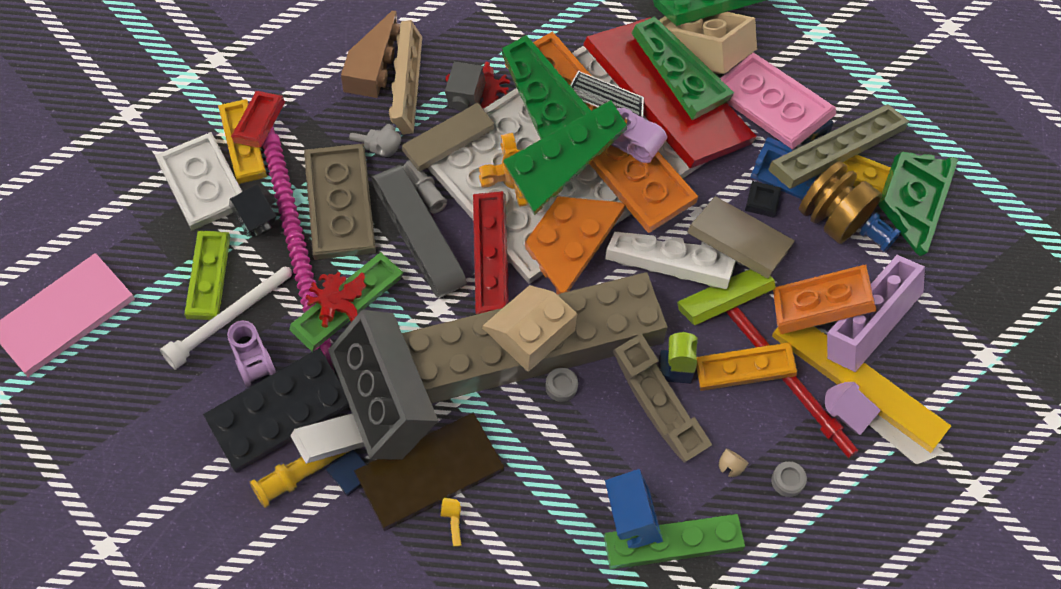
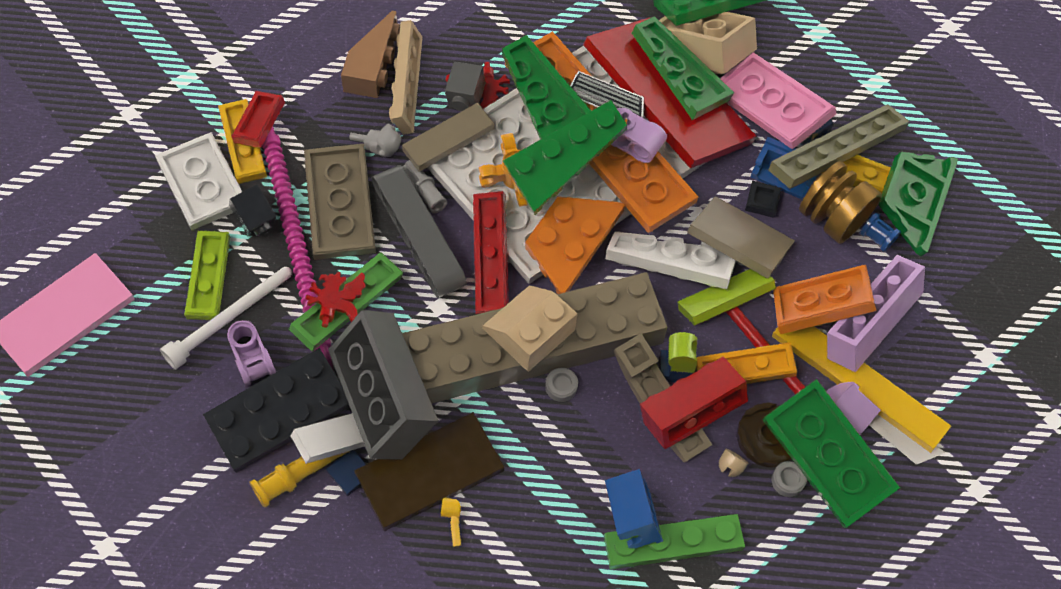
(694, 402): none -> red brick
(756, 438): none -> dark brown tile
(830, 453): none -> green plate

